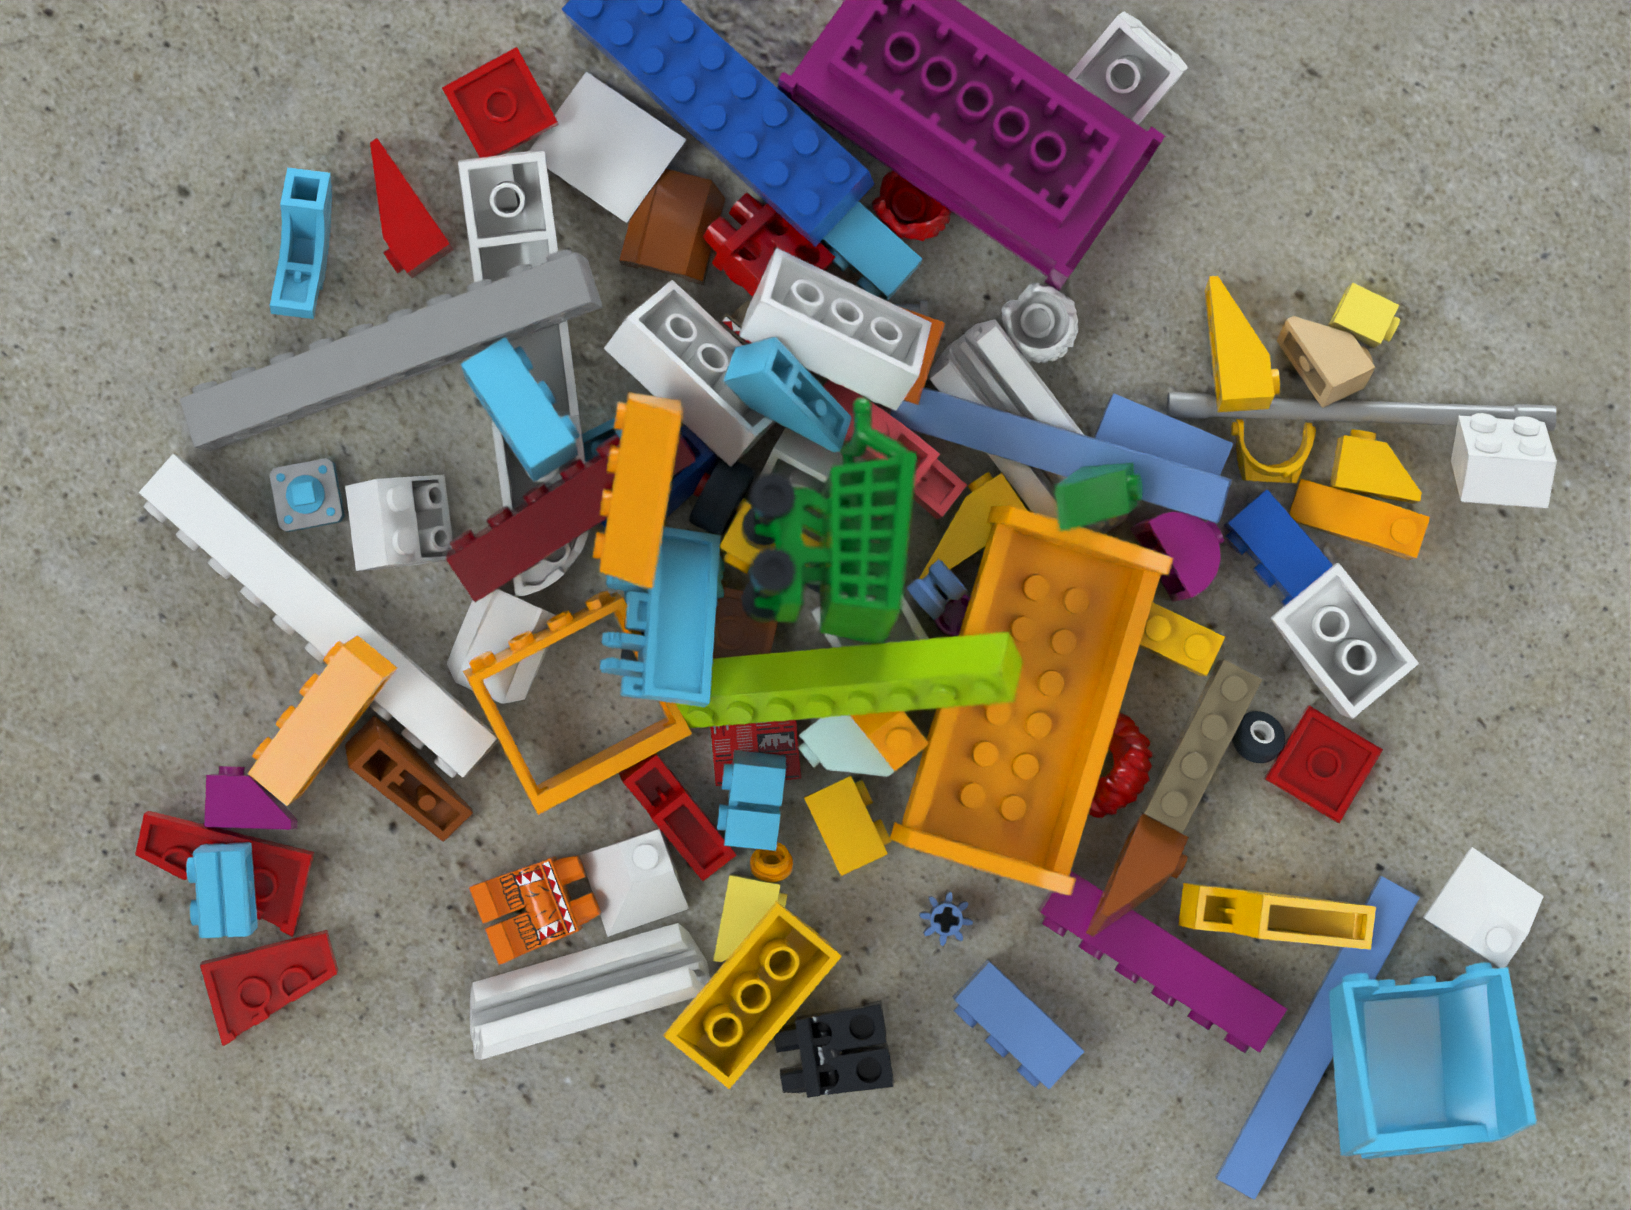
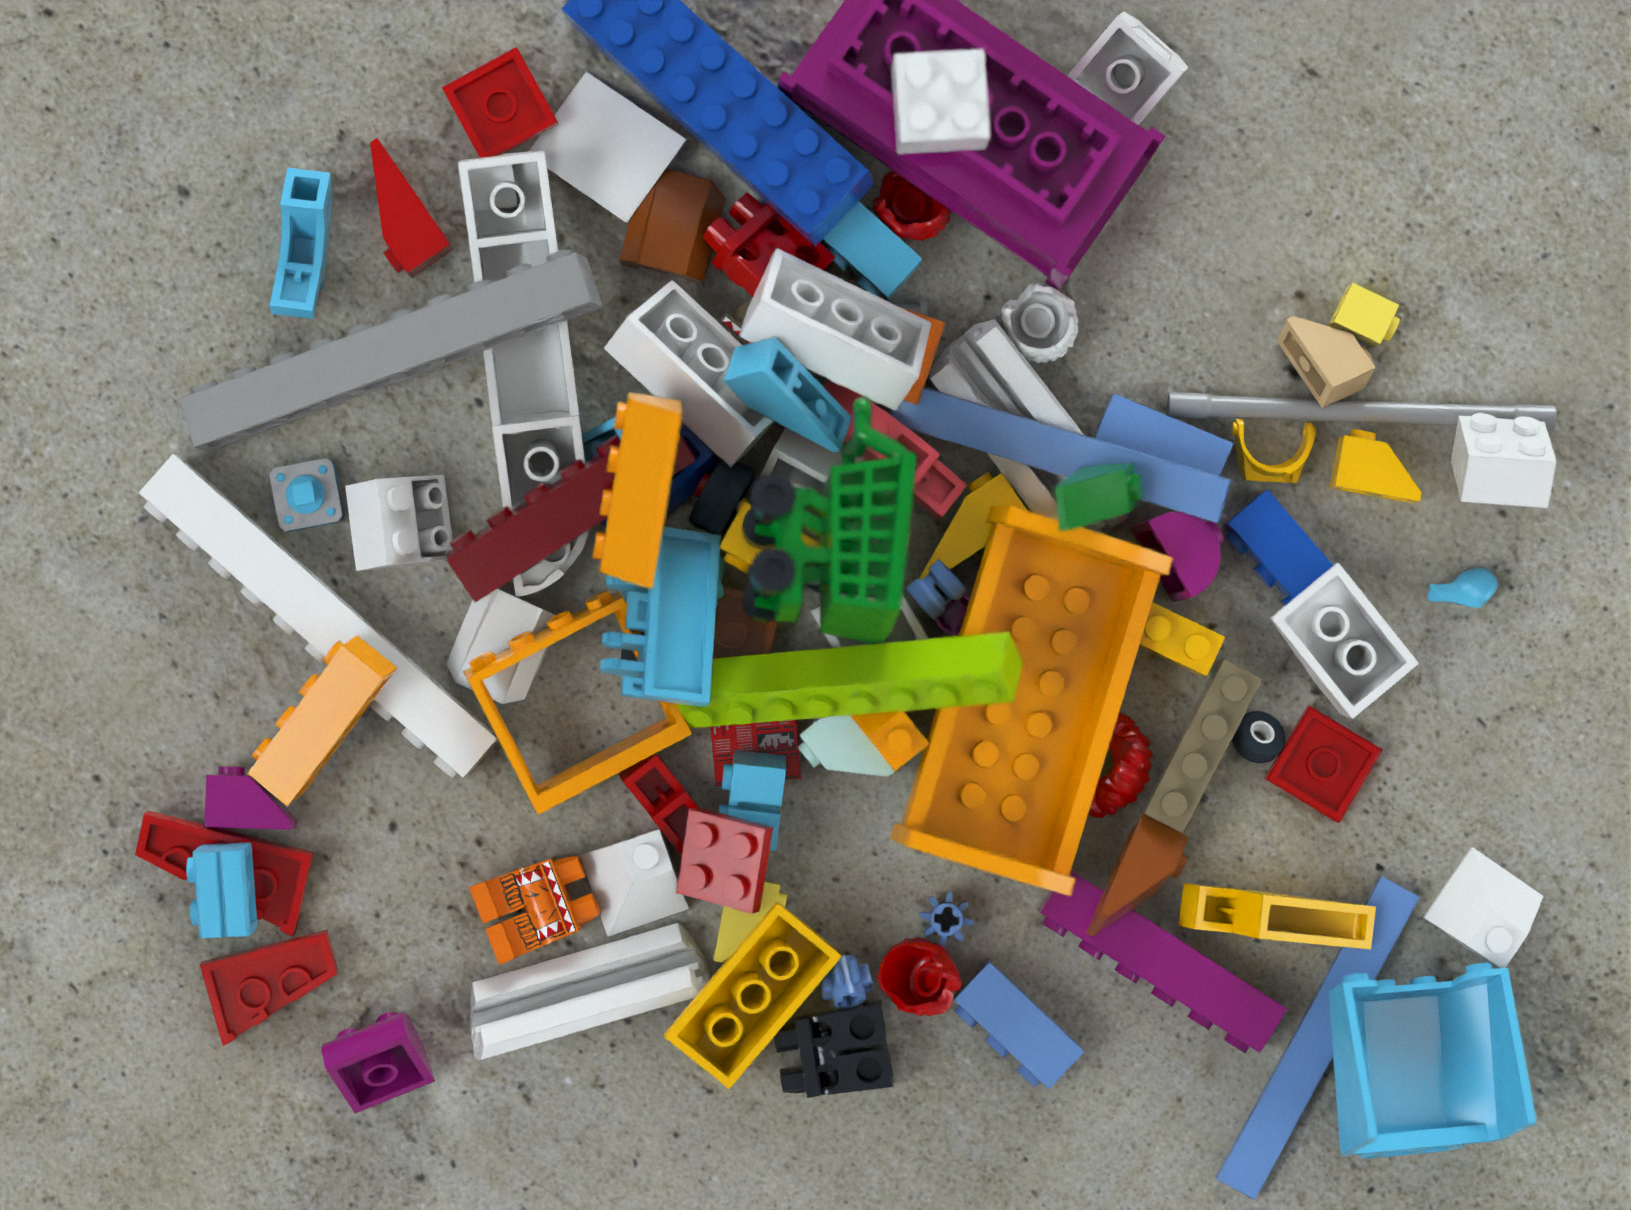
(377, 1061): none -> magenta brick
(405, 778): dark orange slope -> none
(521, 408): medium azure brick -> none
(724, 860): none -> plate
(771, 865): light orange plate -> none
(847, 825): yellow brick -> none
(847, 983): none -> medium blue gear
(919, 977): none -> red hair
(940, 101): none -> white brick
(1238, 357): yellow slope -> none
(1359, 519): light orange slope -> none
(1469, 588): none -> medium azure animal

